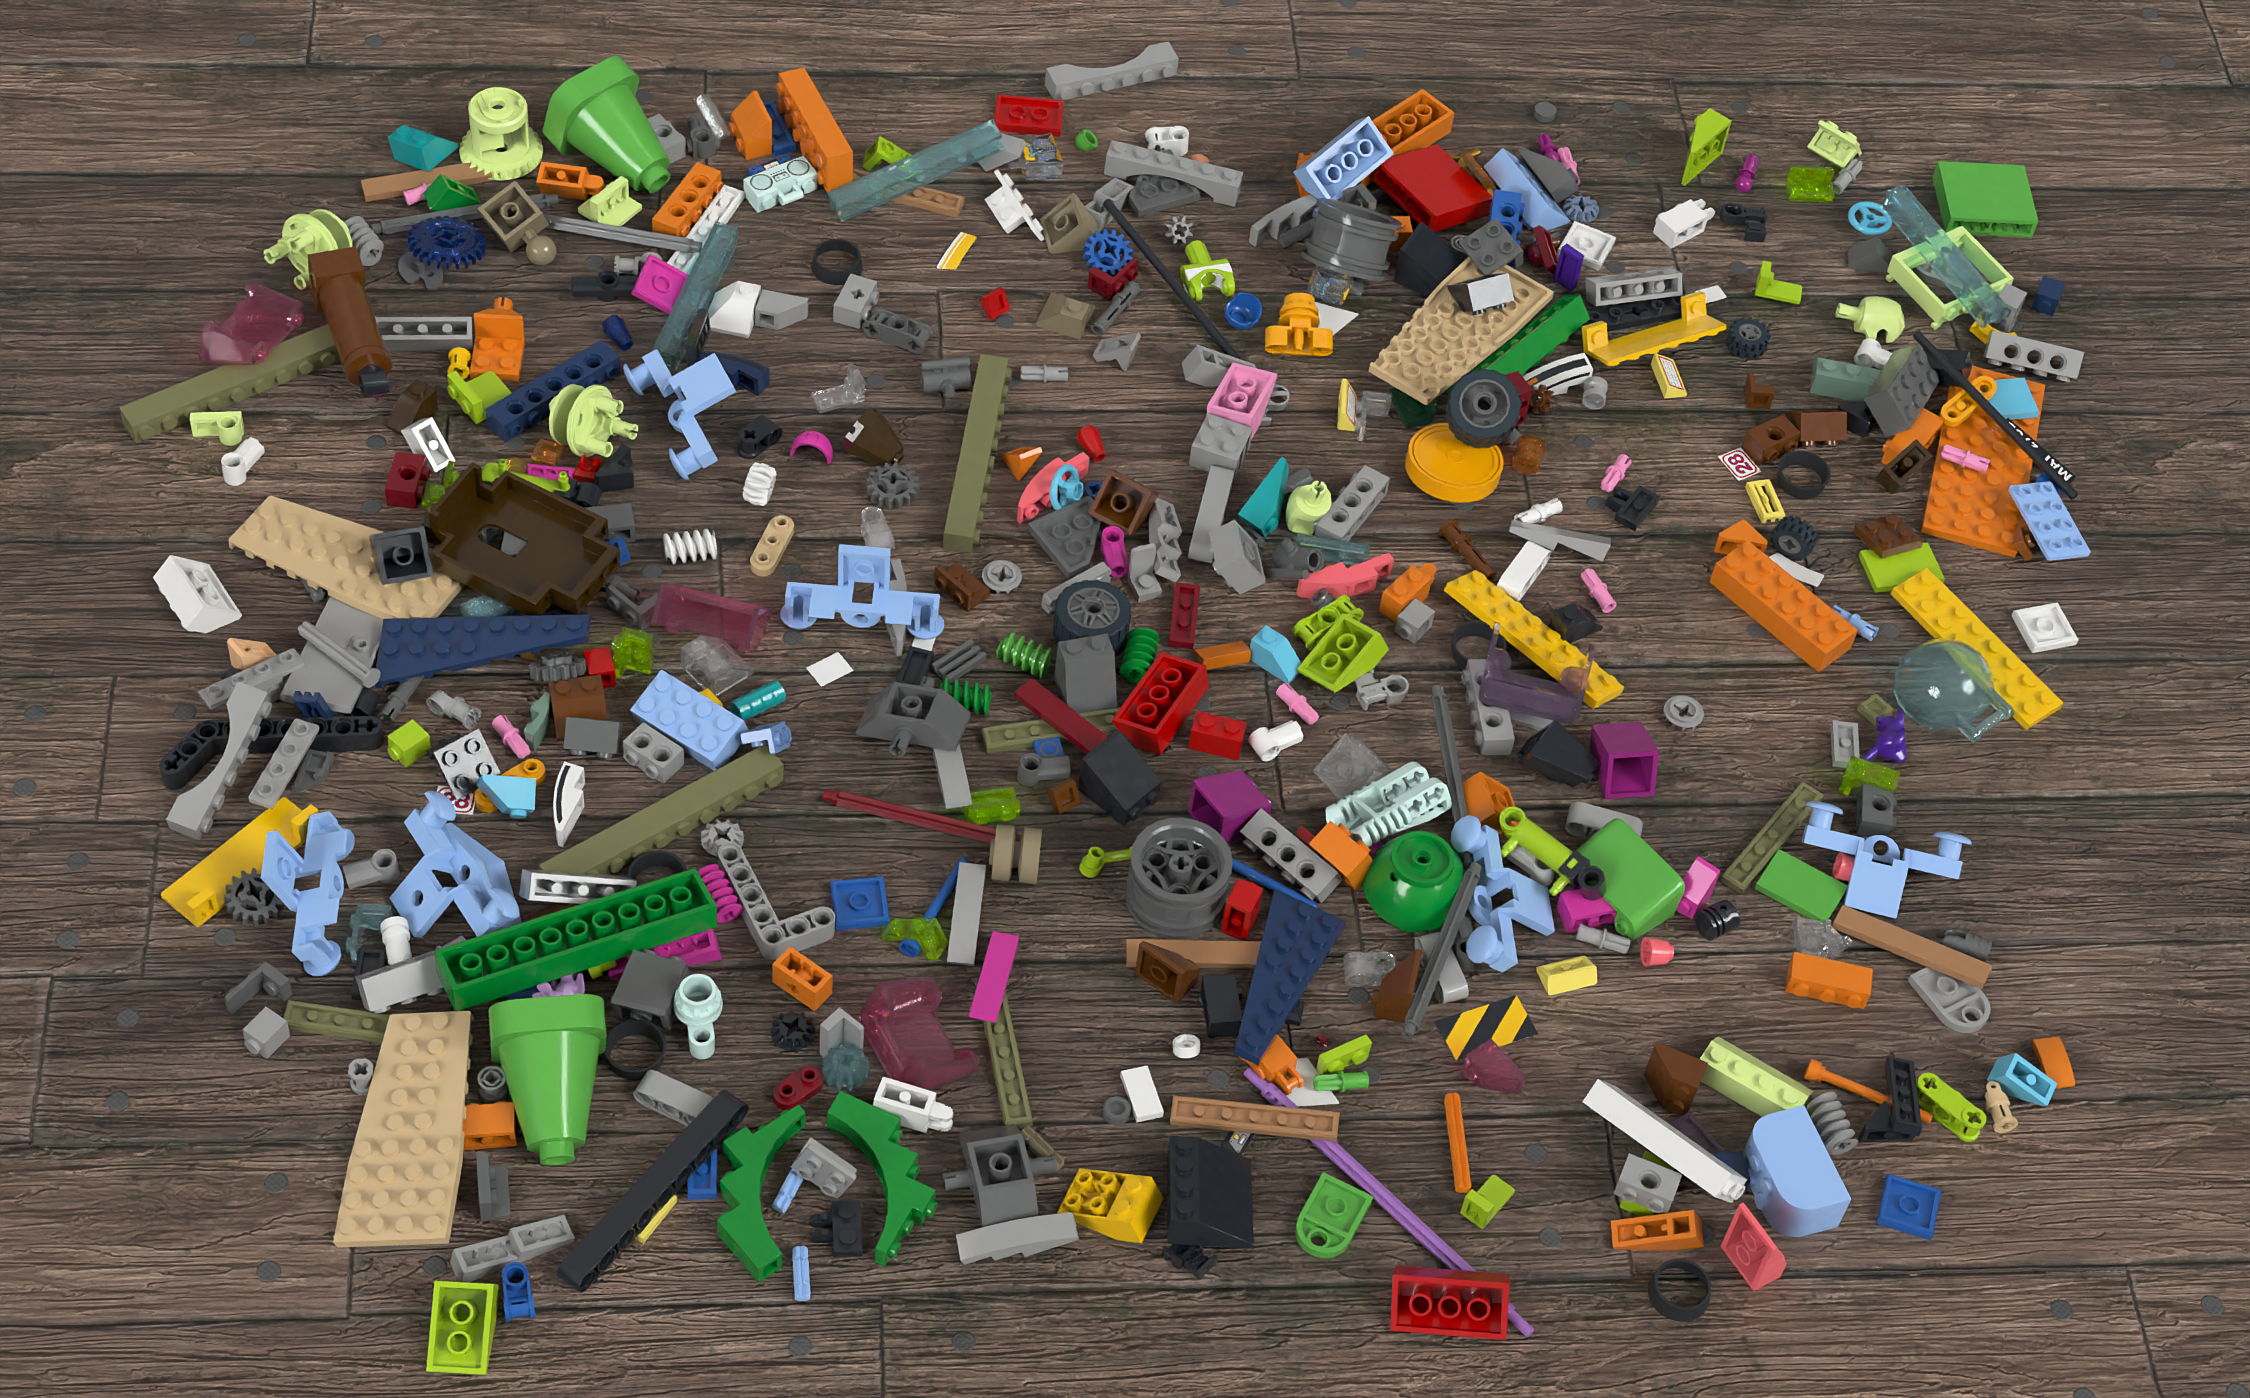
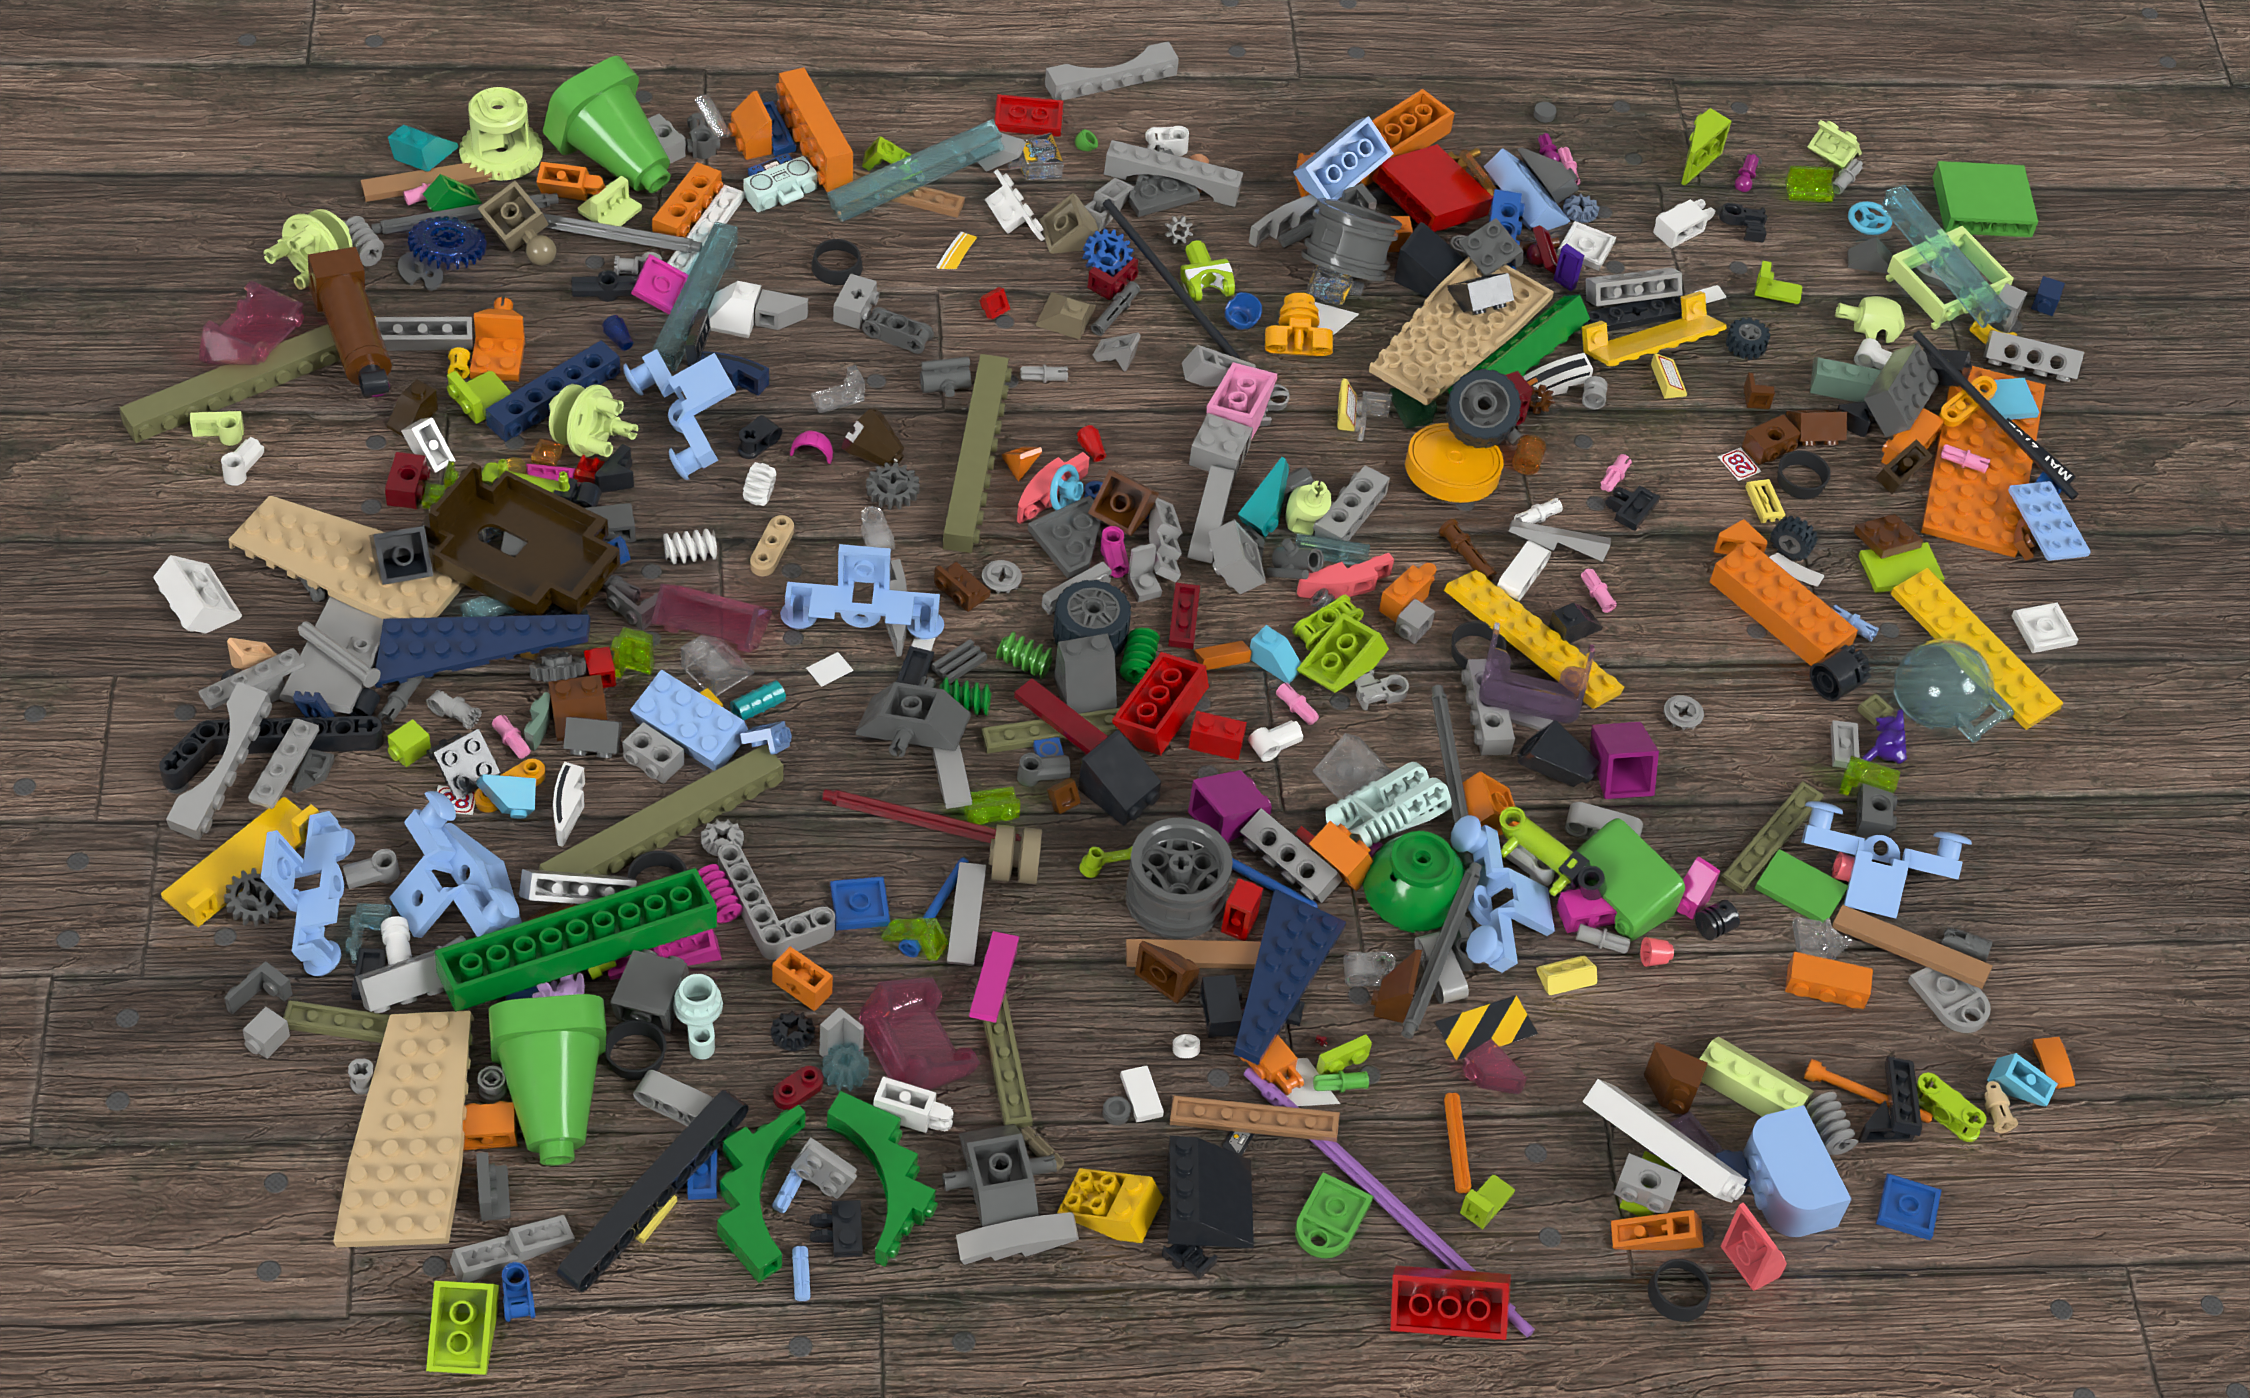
(1840, 673): none -> black gear

